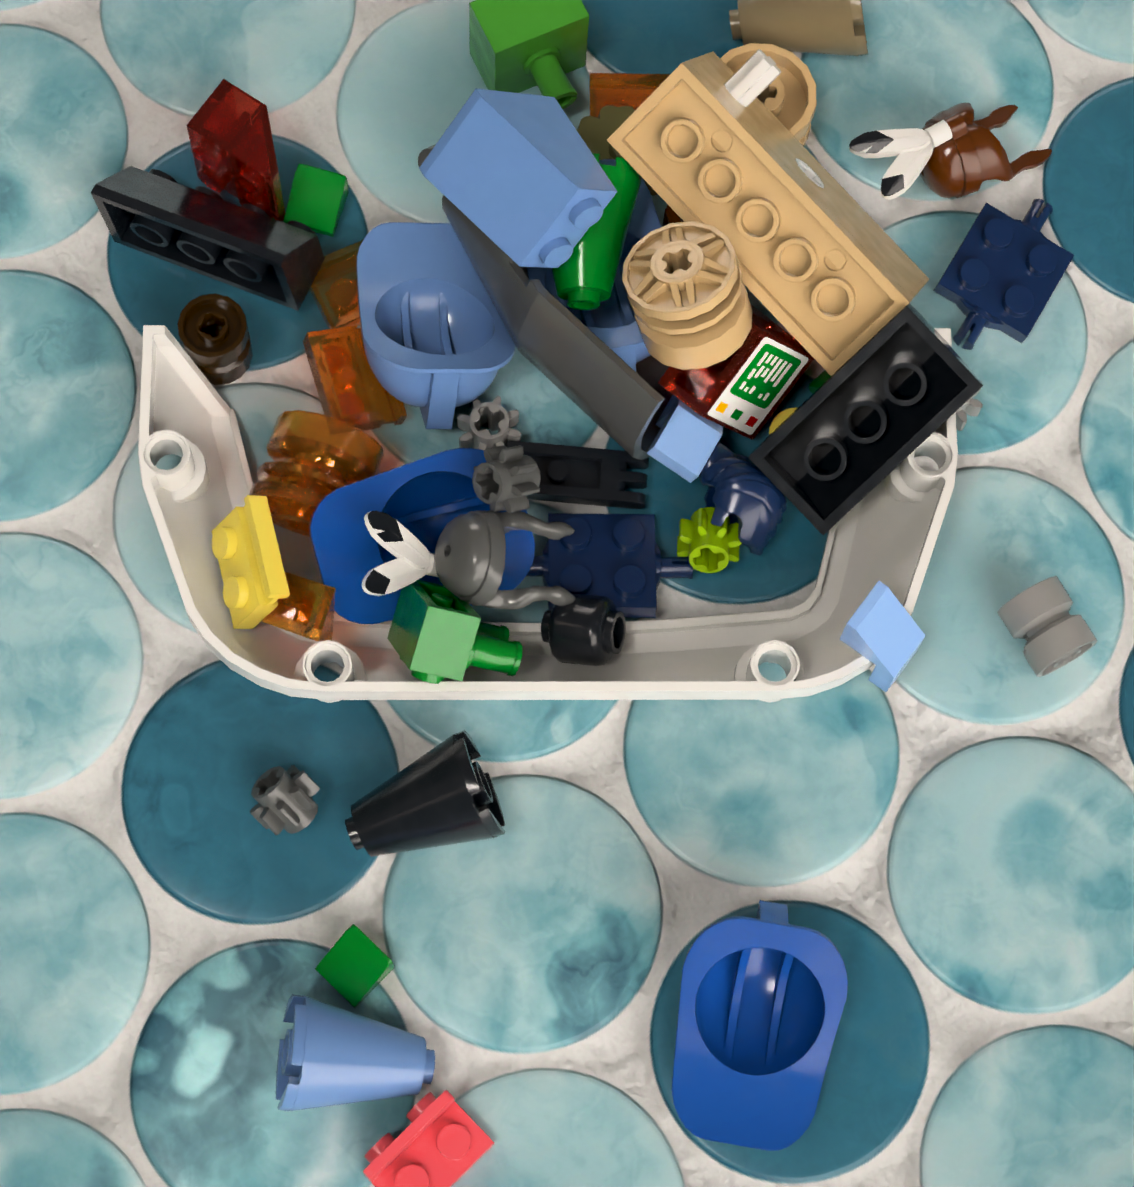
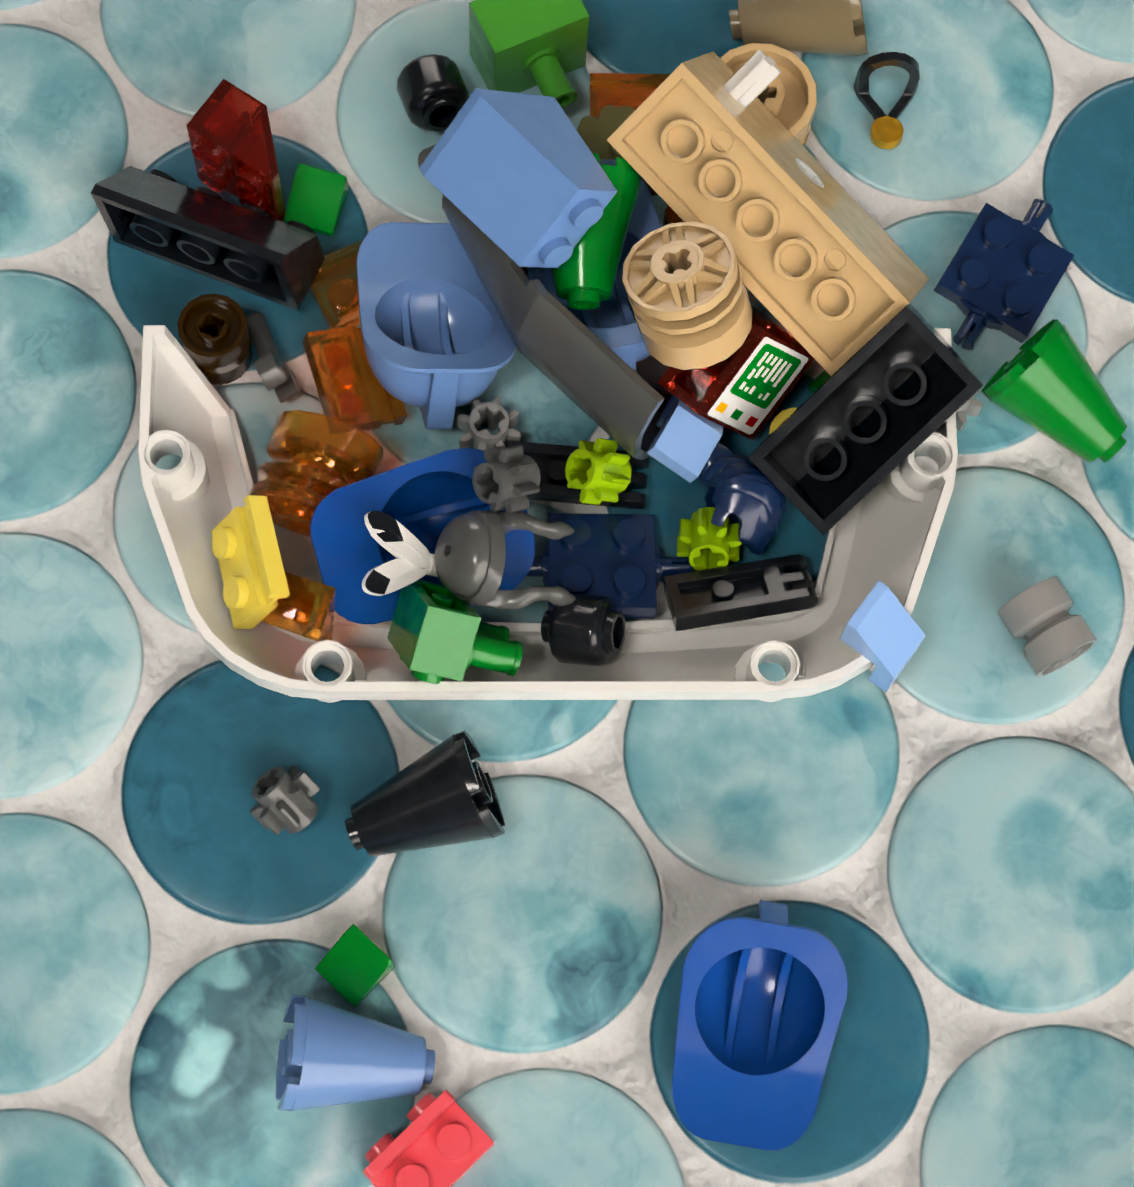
(270, 366): none -> dark grey bar
(432, 91): none -> black head
(598, 471): none -> lime gear
(739, 592): none -> black hinge
(886, 129): none -> black piece
(948, 153): reddish brown hair -> none
(1059, 395): none -> green cone

